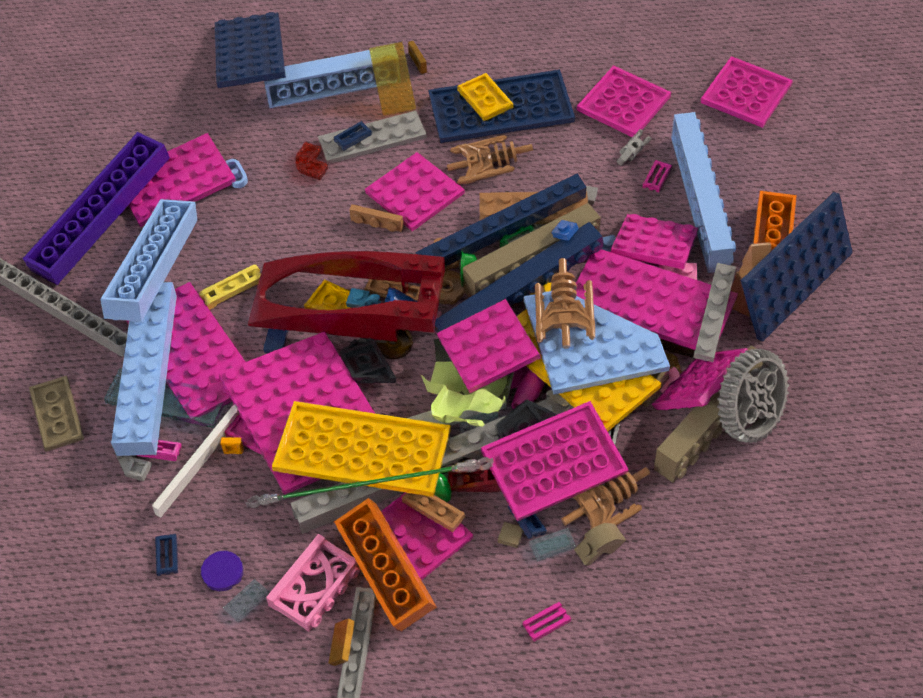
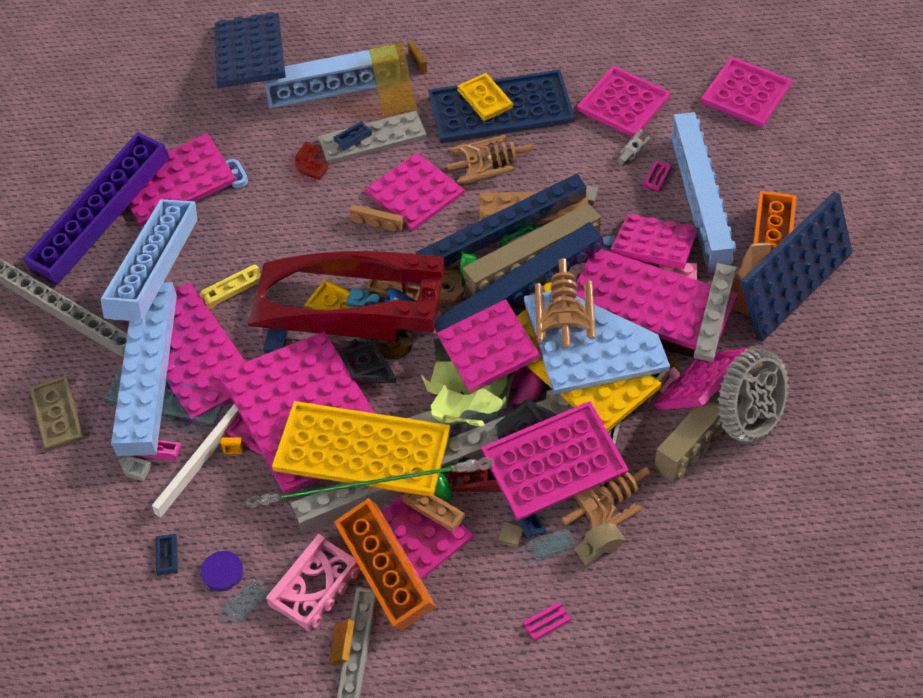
(565, 230): blue plate -> none

